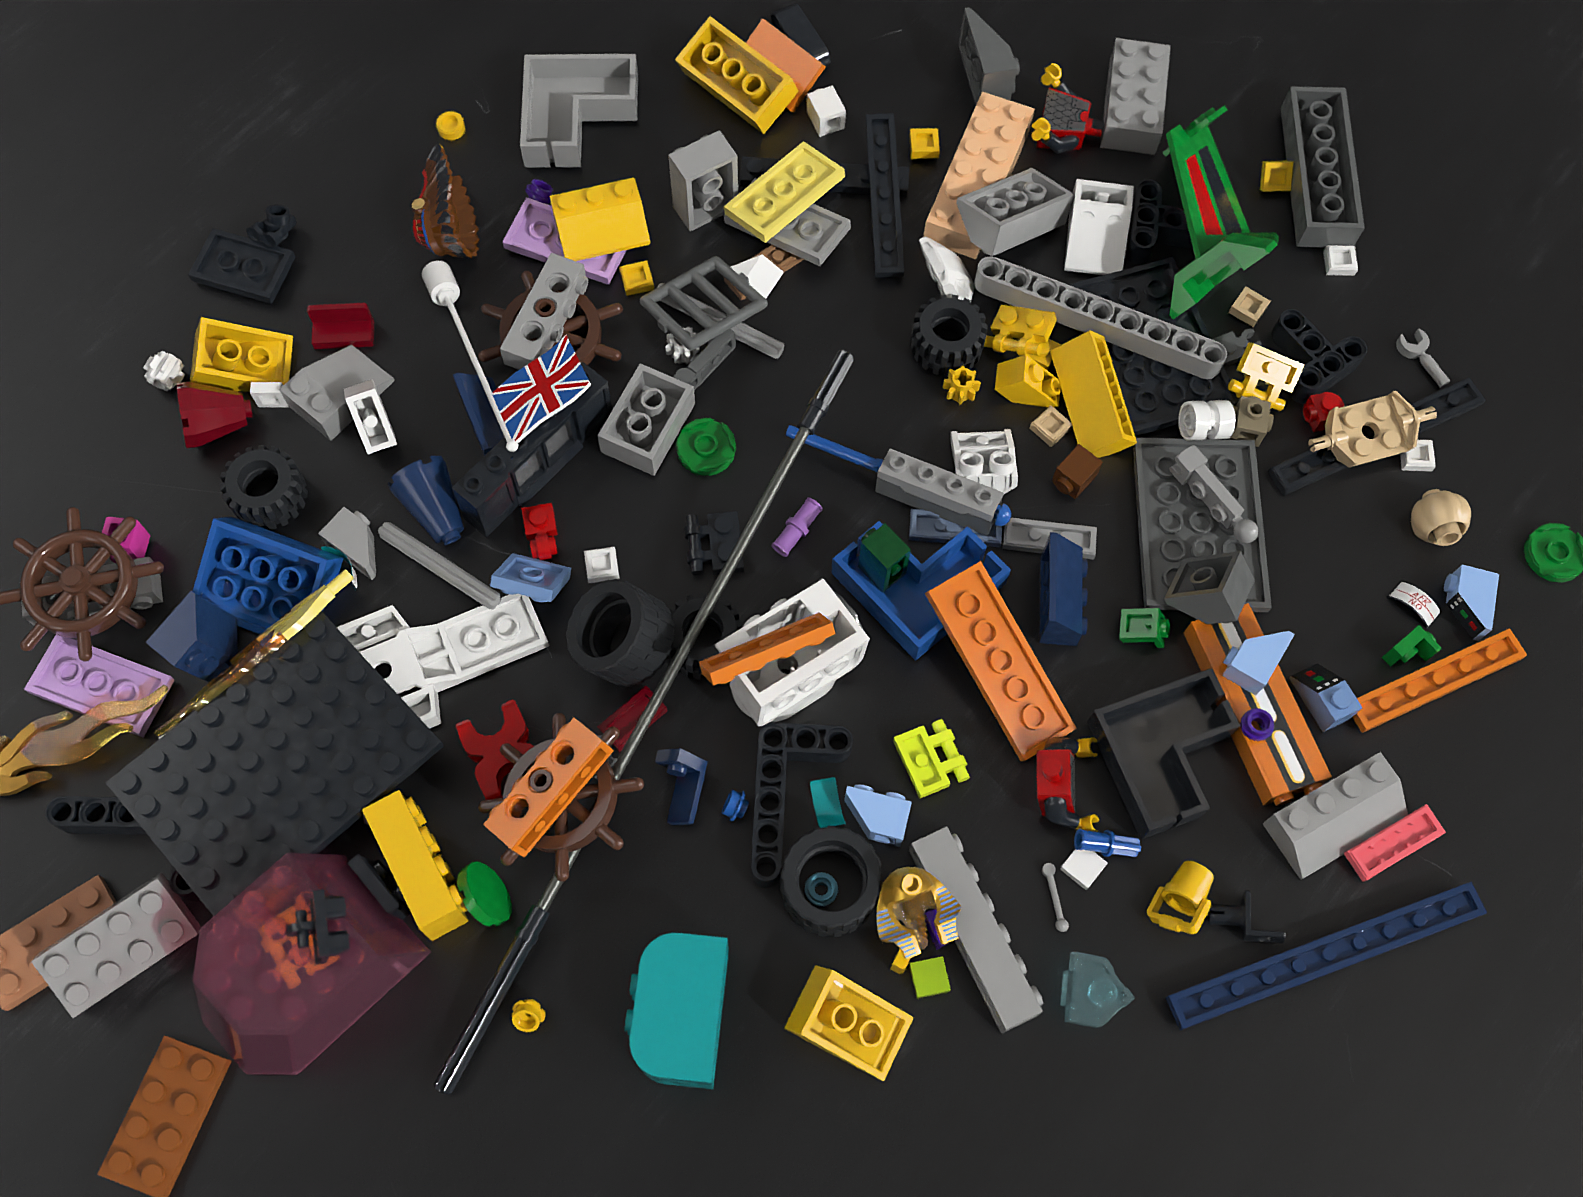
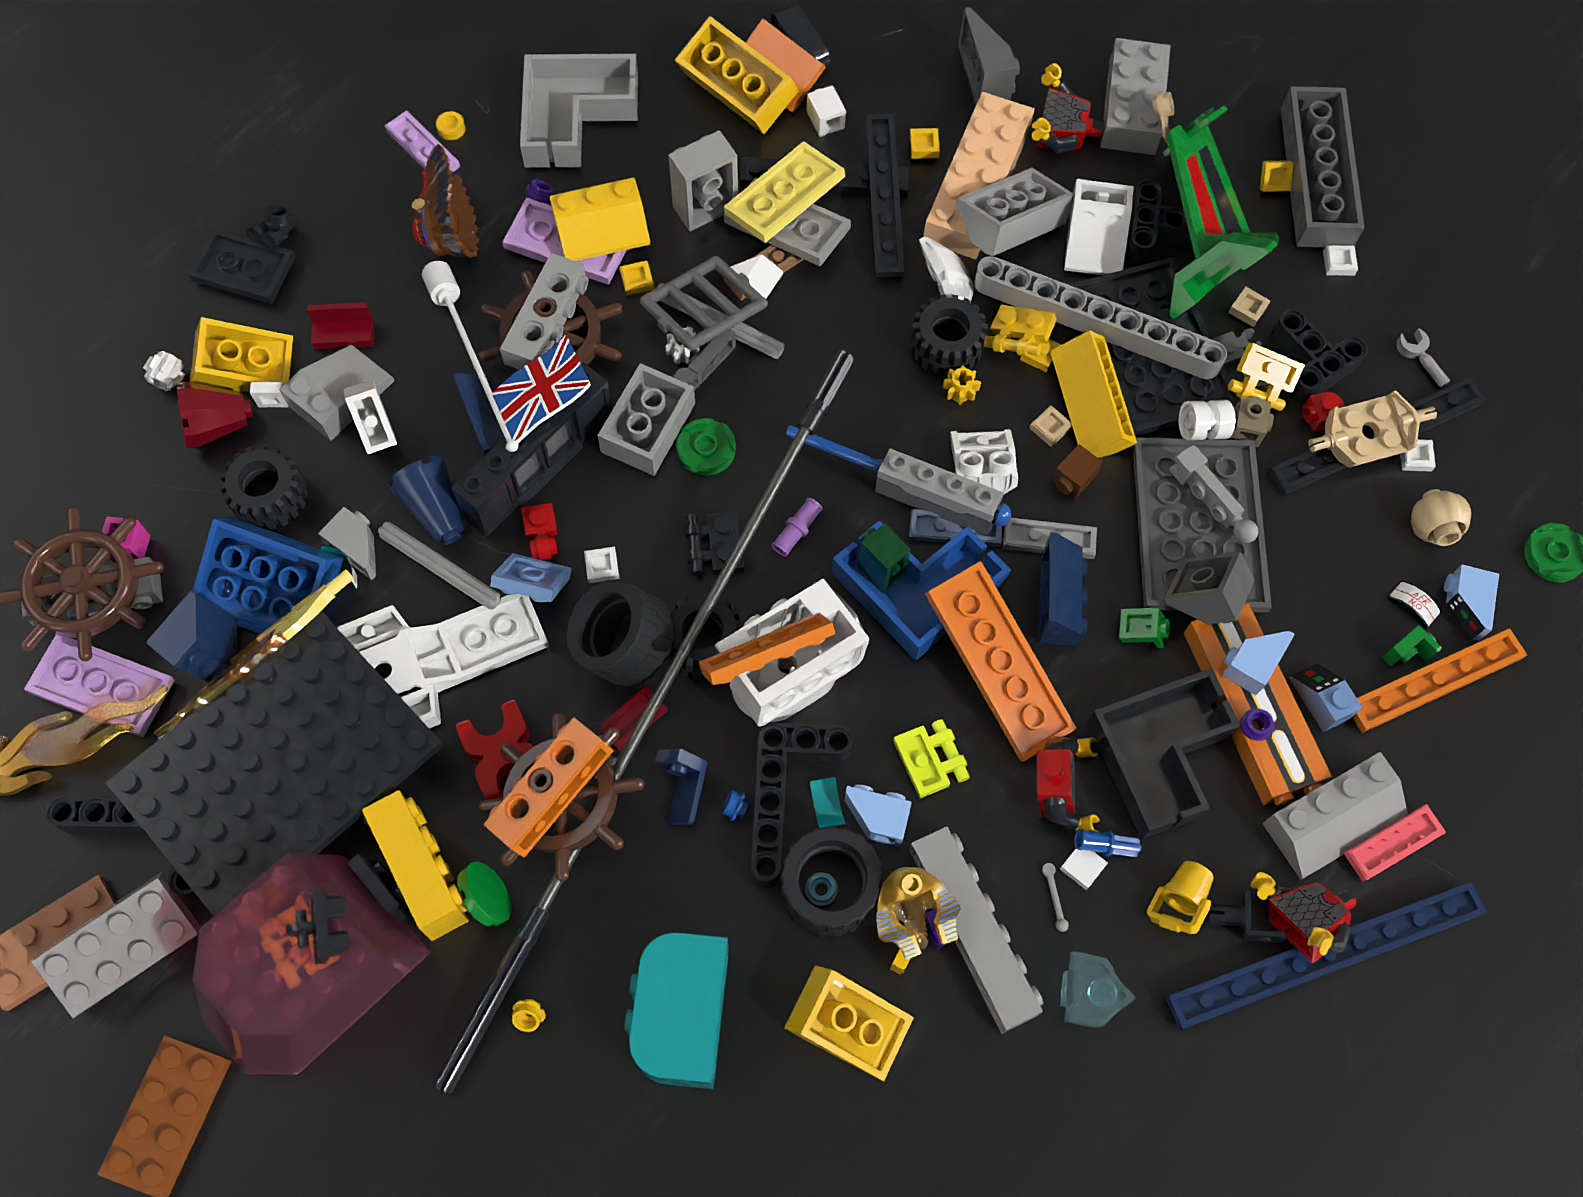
(416, 139): none -> lavender tile
(929, 977): lime tile -> none
(1027, 383): yellow slope -> none
(1164, 107): none -> tan plate
(1308, 914): none -> torso

